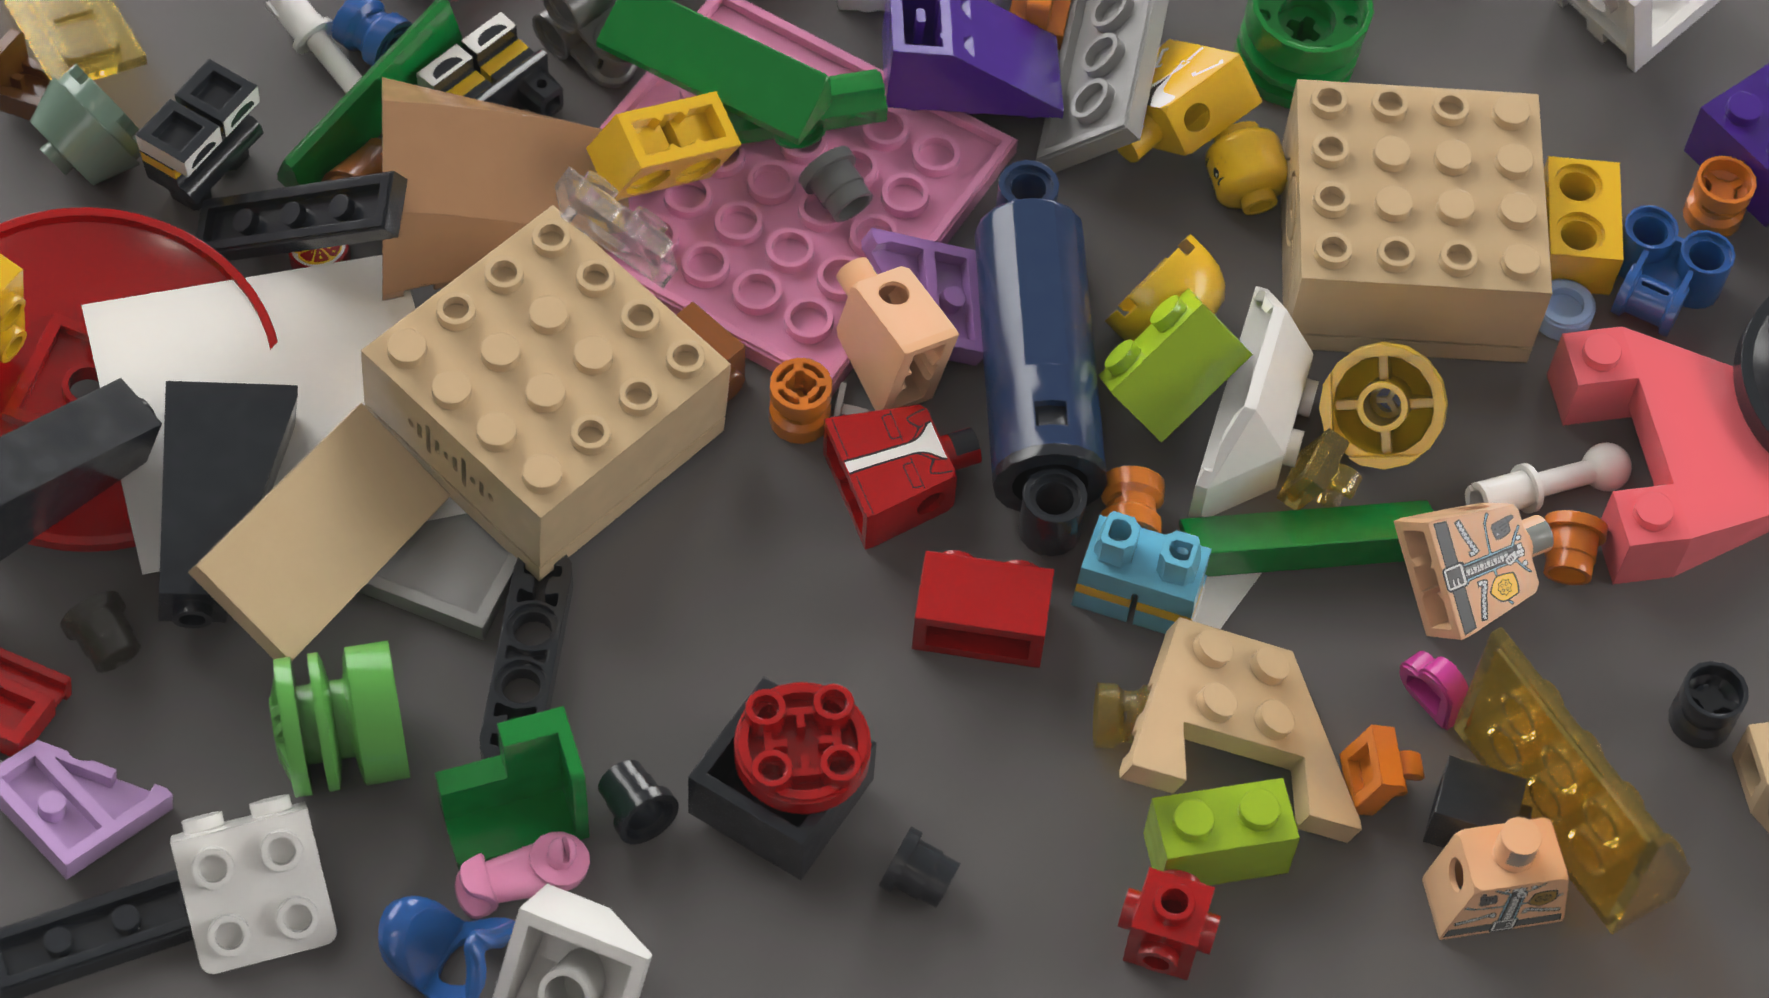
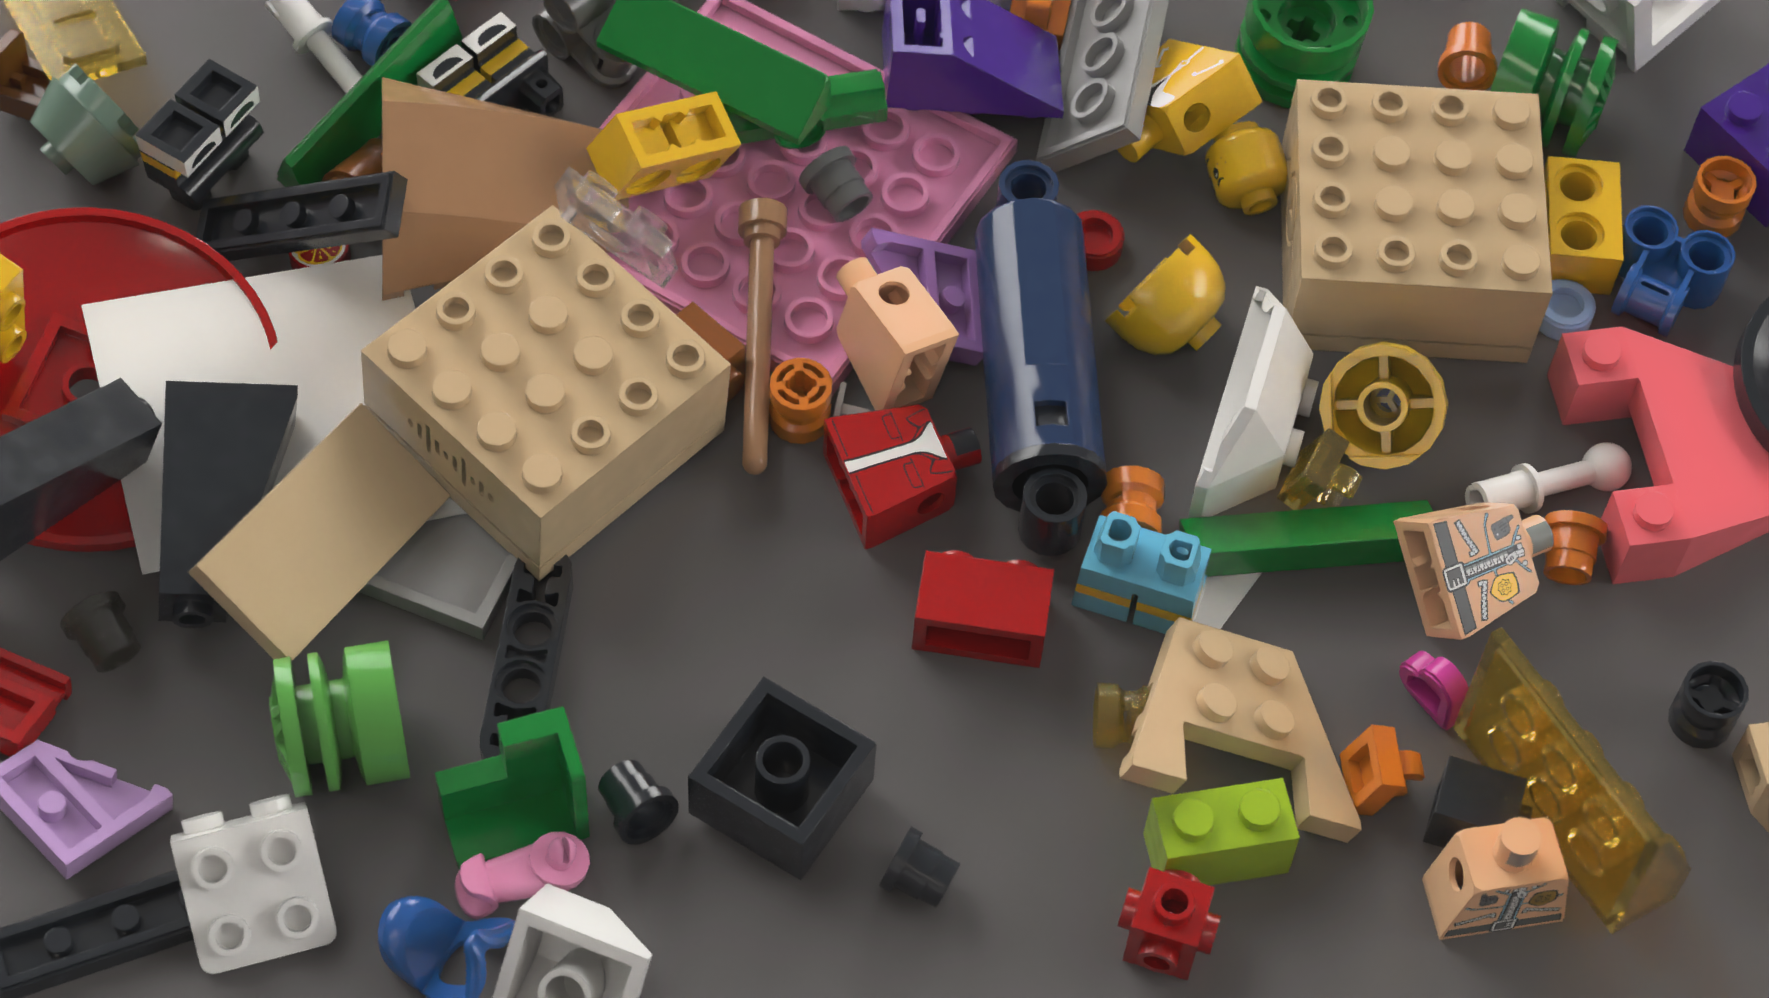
(762, 226): none -> medium nougat piece
(802, 746): red tile -> none
(1102, 238): none -> red tile
(1173, 364): lime brick -> none
(1468, 58): none -> orange piece
(1568, 84): none -> green wheel

